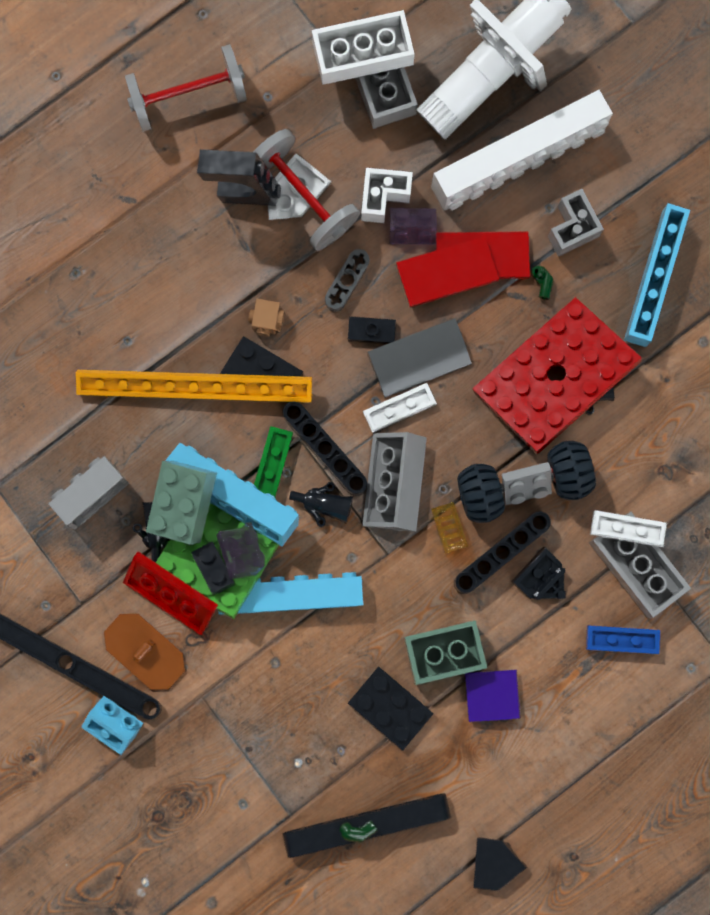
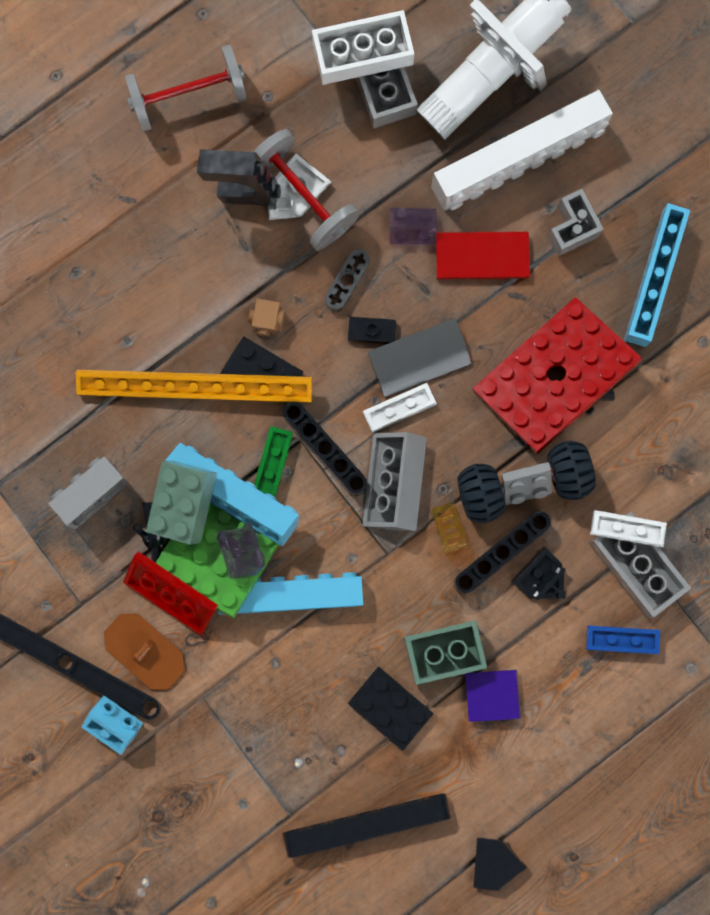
(212, 568): black plate -> none
(317, 502): black piece -> none
(355, 834): dark green arm -> none
(383, 186): white brick -> none
(447, 271): red tile -> none
(545, 280): dark green arm -> none

